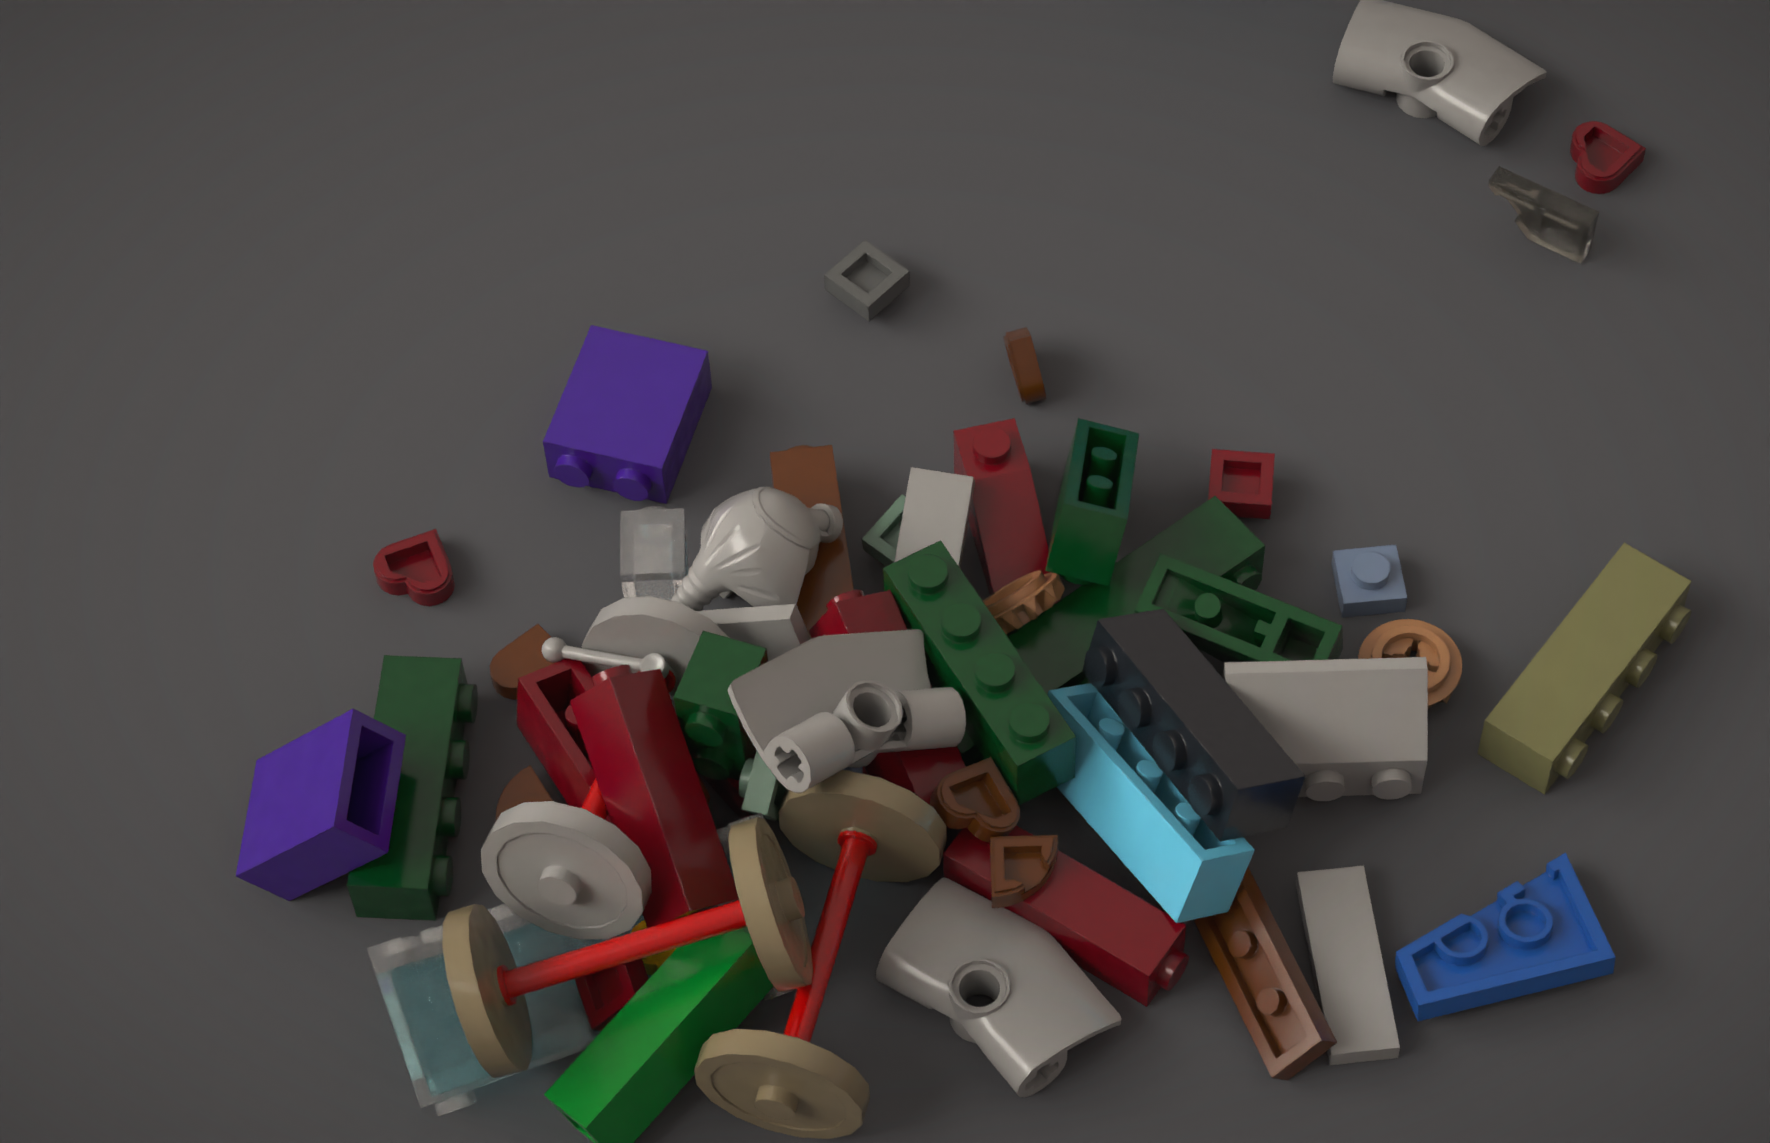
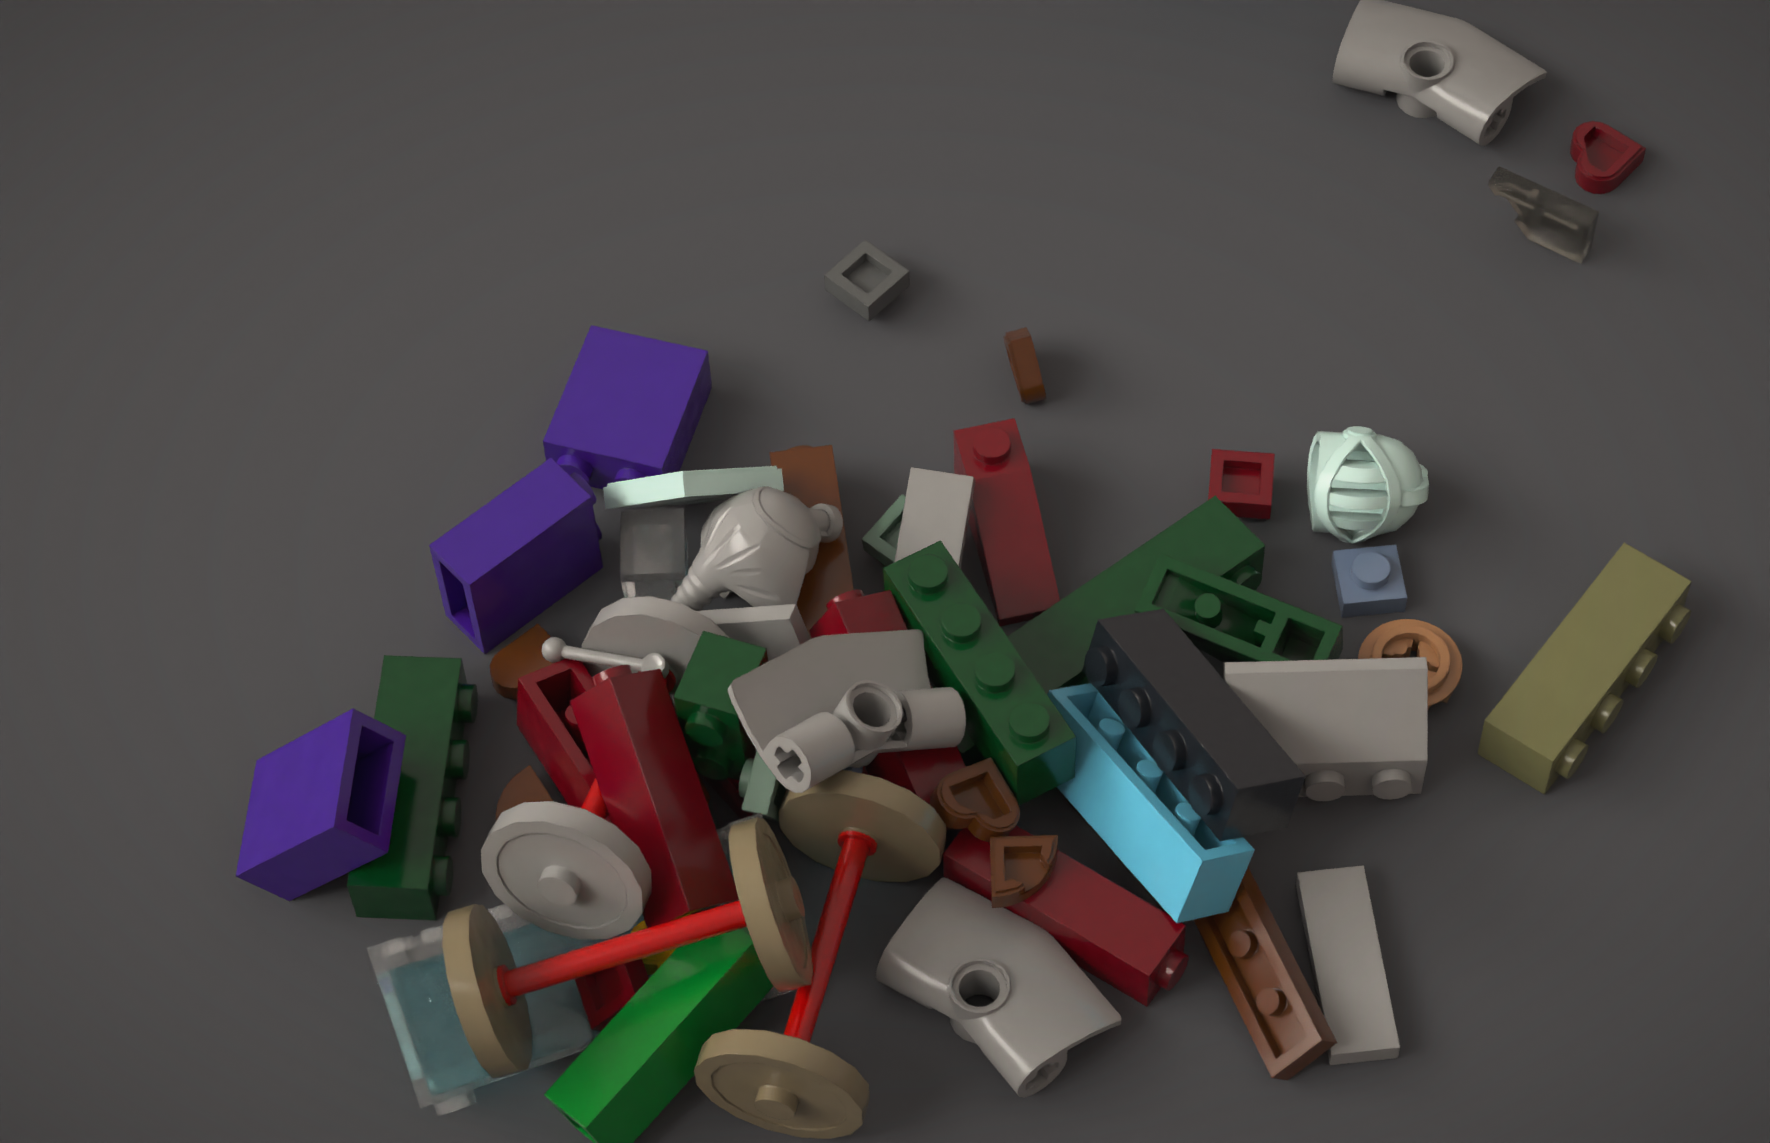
(416, 568): dark red tile -> none
(518, 554): none -> dark purple brick
(690, 487): none -> light aqua tile
(1024, 599): medium nougat gear -> none
(1093, 503): dark green brick -> none
(1362, 484): none -> light aqua helmet
(1515, 947): blue wing -> none

